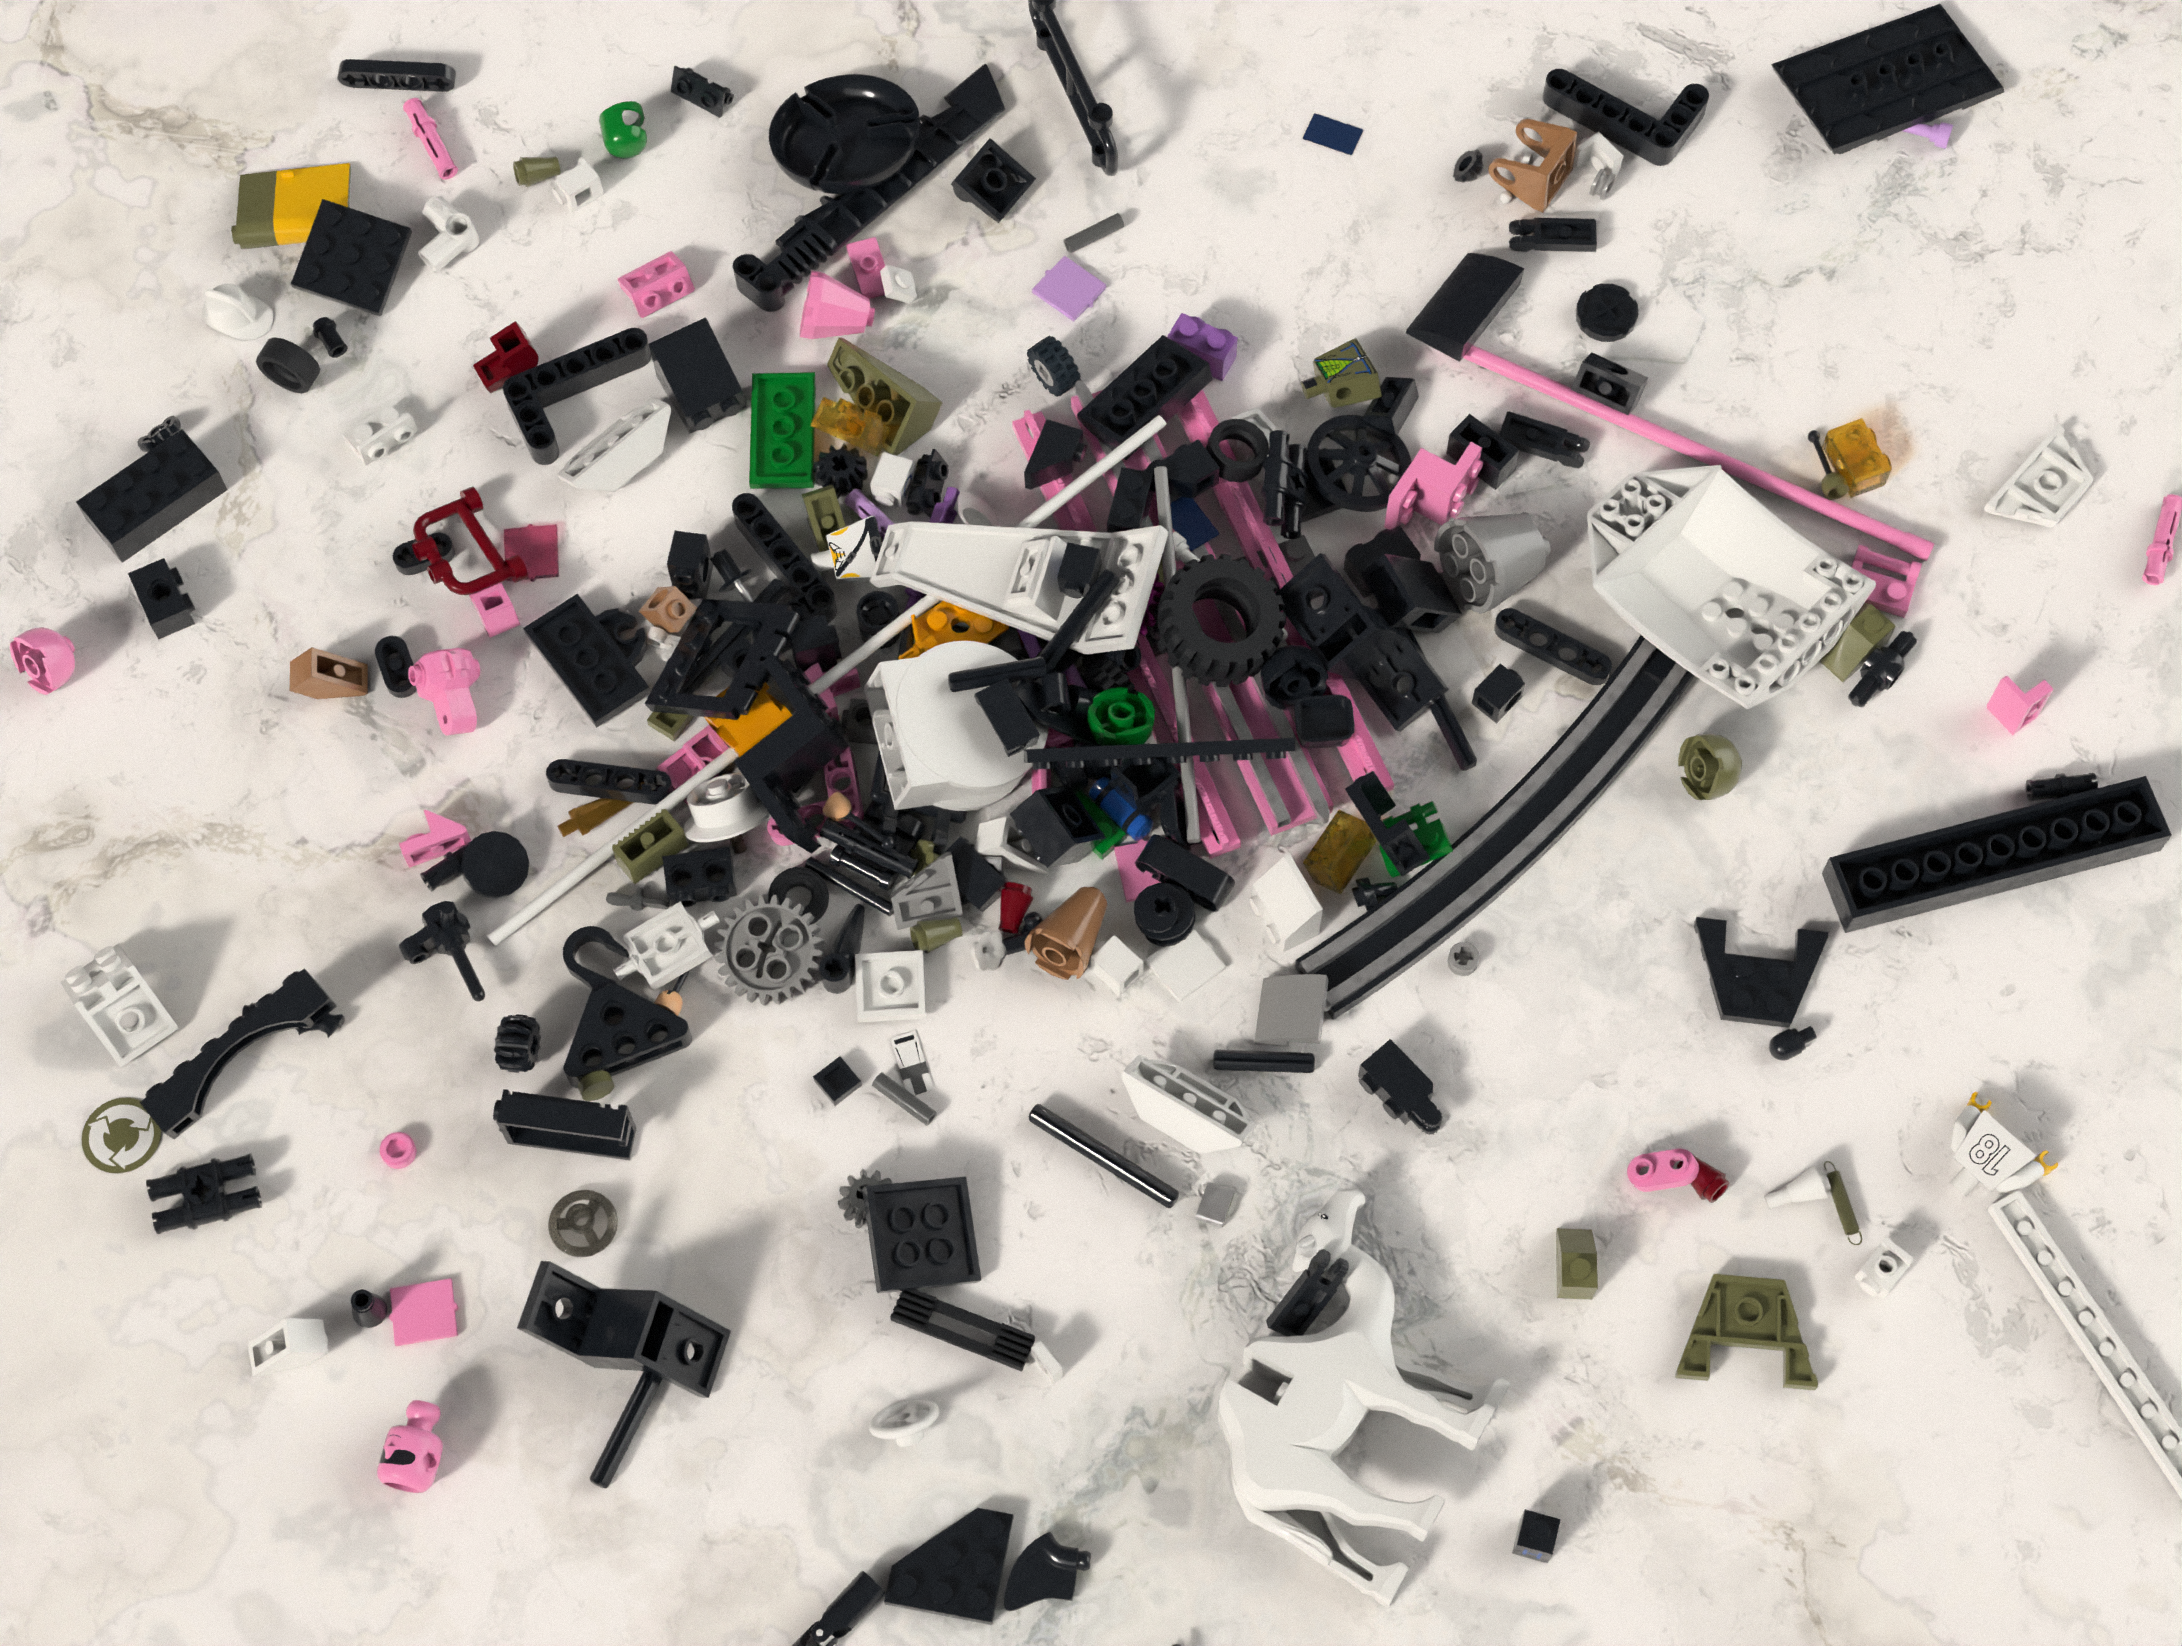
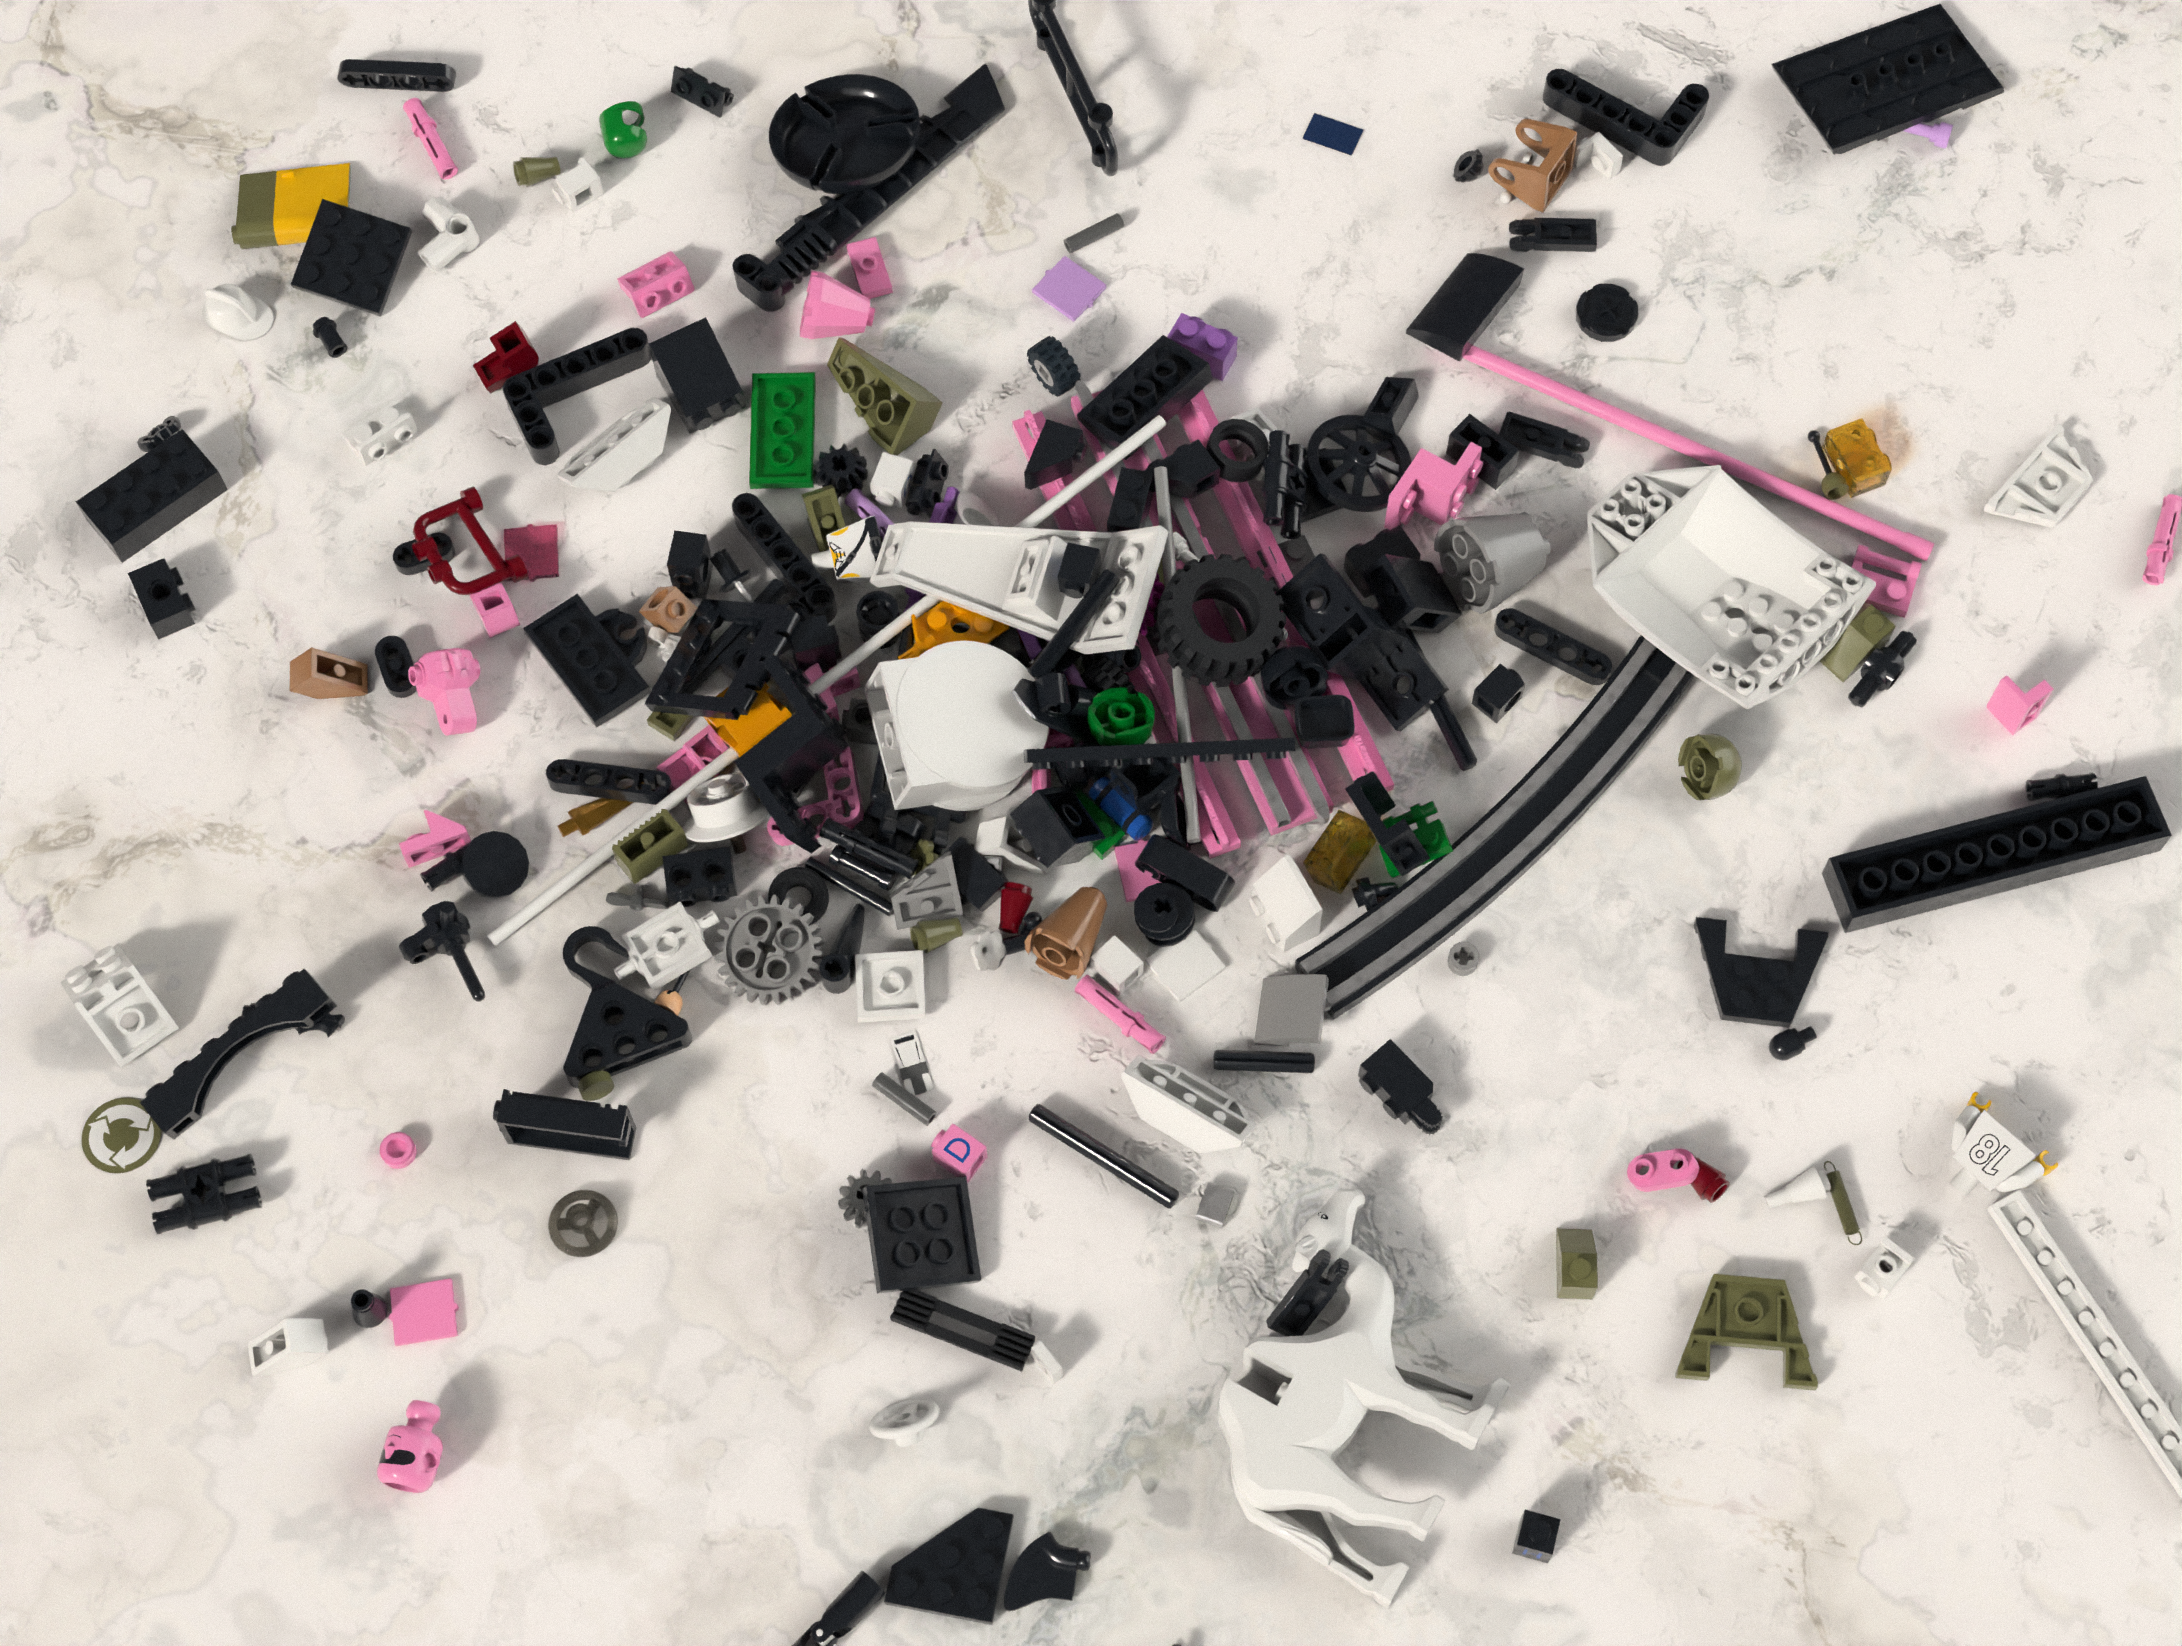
(45, 658): bright pink cylinder -> none
(288, 365): black tyre -> none
(517, 1043): black gear -> none
(624, 1329): black bracket -> none
(625, 1429): black axle -> none
(837, 1081): black tile -> none
(839, 809): hinge -> none
(850, 426): clear yellow brick -> none
(898, 284): white plate -> none
(958, 1152): none -> bright pink brick
(992, 181): black slope -> none
(992, 674): black axle -> none
(1008, 717): black hinge -> none
(1130, 1022): none -> bright pink pin
(1191, 522): dark blue sticker -> none
(1343, 376): olive torso -> none
(1602, 184): light grey bush -> none
(1609, 383): black brick -> none

